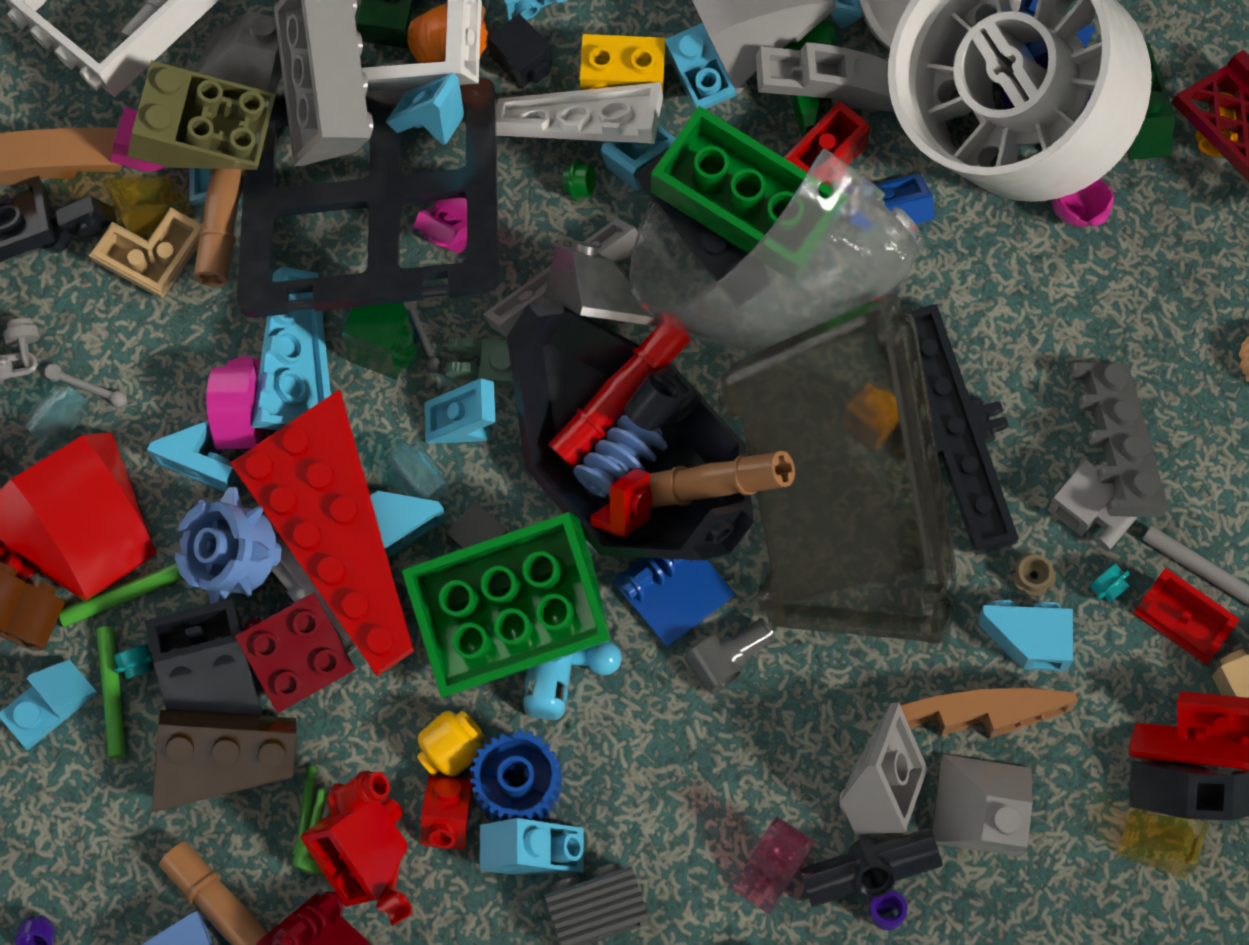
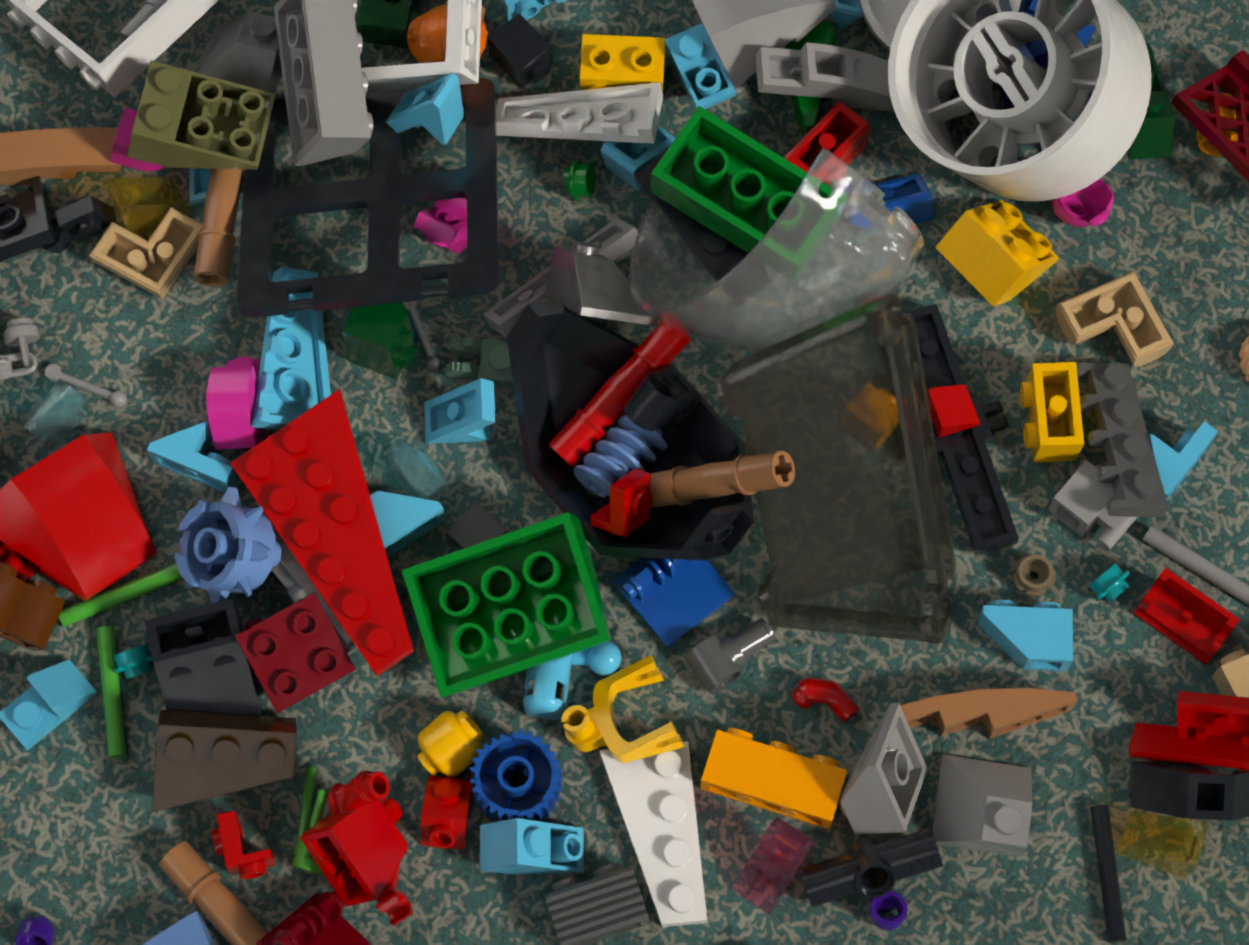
(230, 842): none -> red bracket
(597, 727): none -> yellow piece
(662, 826): none -> white wing
(773, 777): none -> light orange brick
(825, 692): none -> red arm
(951, 409): none -> red slope
(997, 251): none -> yellow slope
(1053, 412): none -> yellow brick
(1108, 874): none -> black bar
(1121, 307): none -> tan brick
(1178, 461): none -> medium azure slope

